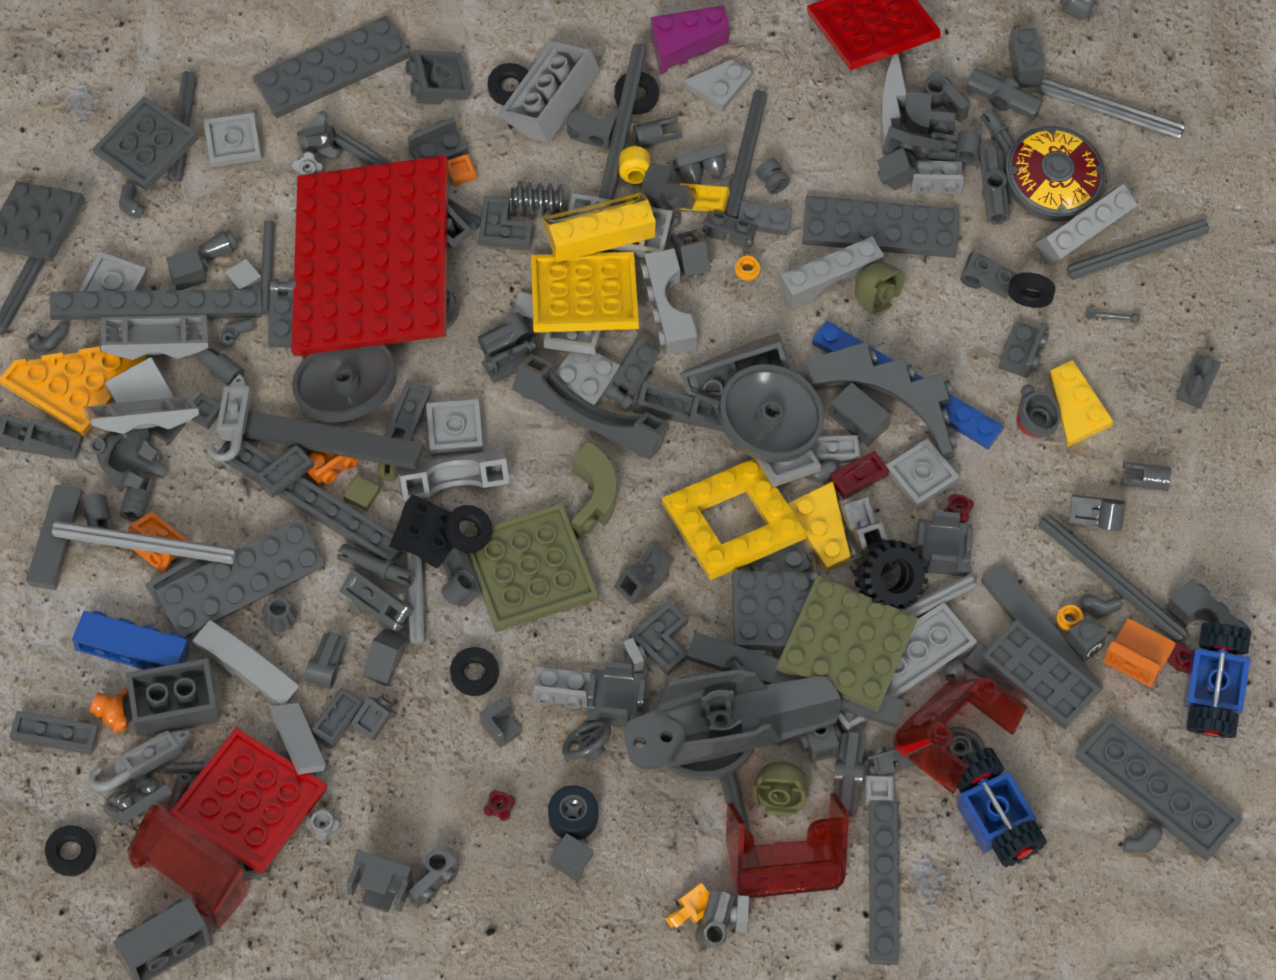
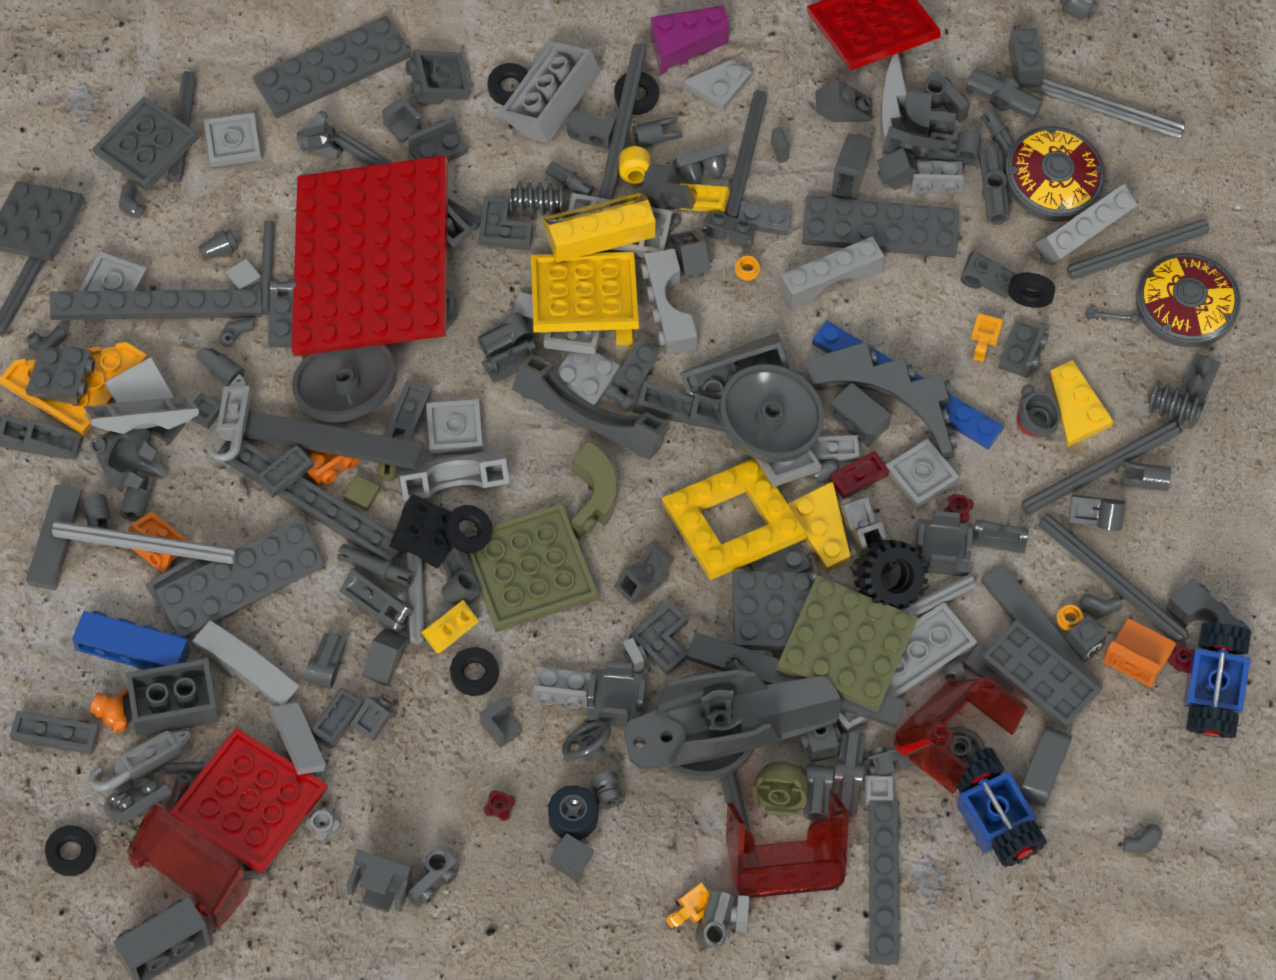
(61, 374): none -> dark grey plate
(154, 335): light grey slope -> none
(187, 269): dark grey brick -> none
(279, 615): dark grey piece -> none
(307, 158): light grey plate -> none
(401, 119): none -> dark grey panel
(450, 627): none -> yellow plate
(461, 170): orange tile -> none
(569, 180): none -> dark grey axle
(607, 789): none -> flat silver wheel
(624, 337): none -> yellow piece
(774, 178): dark grey wheel -> none
(780, 145): none -> dark grey tile
(820, 784): none -> dark grey piece
(843, 103): none -> dark grey slope
(851, 166): none -> dark grey slope
(877, 286): olive cylinder -> none
(986, 332): none -> light orange plate
(1000, 536): none -> dark grey hinge
(1045, 766): none -> dark grey beam
(1100, 468): none -> dark grey axle
(1158, 788): dark grey plate -> none
(1175, 405): none -> dark grey piece
(1188, 300): none -> dish

